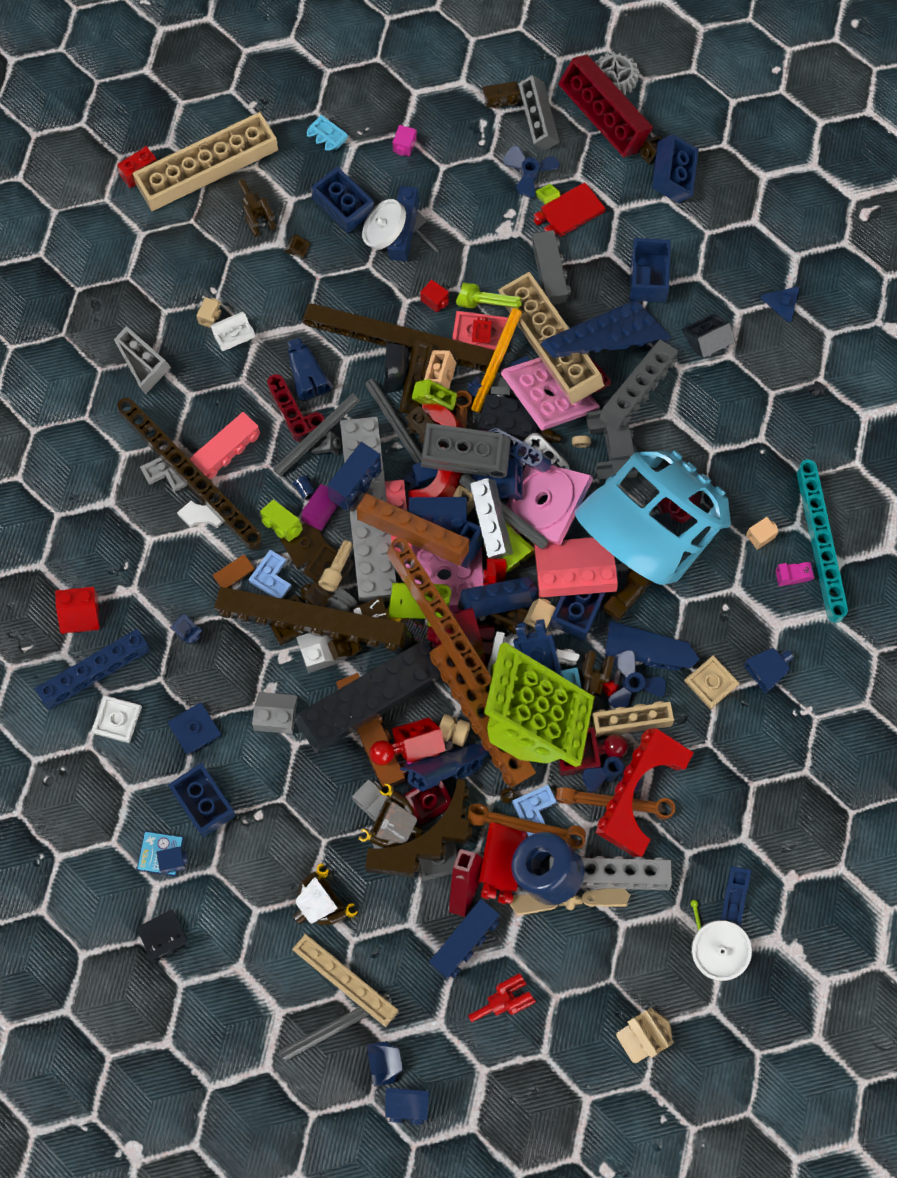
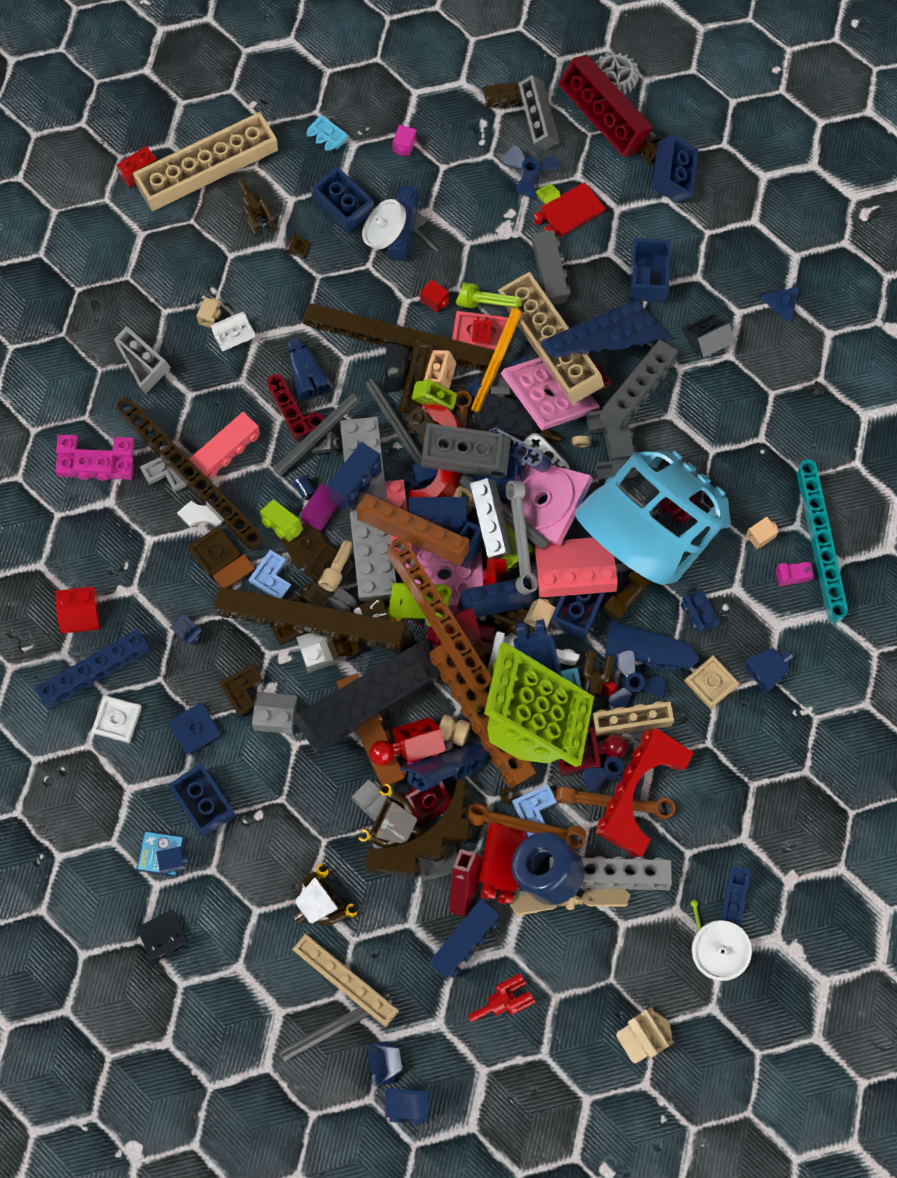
(94, 463): none -> dark pink bracket
(214, 551): none -> dark brown plate
(237, 686): none -> dark brown plate
(515, 492): none -> light grey piece
(700, 612): none -> dark blue bracket

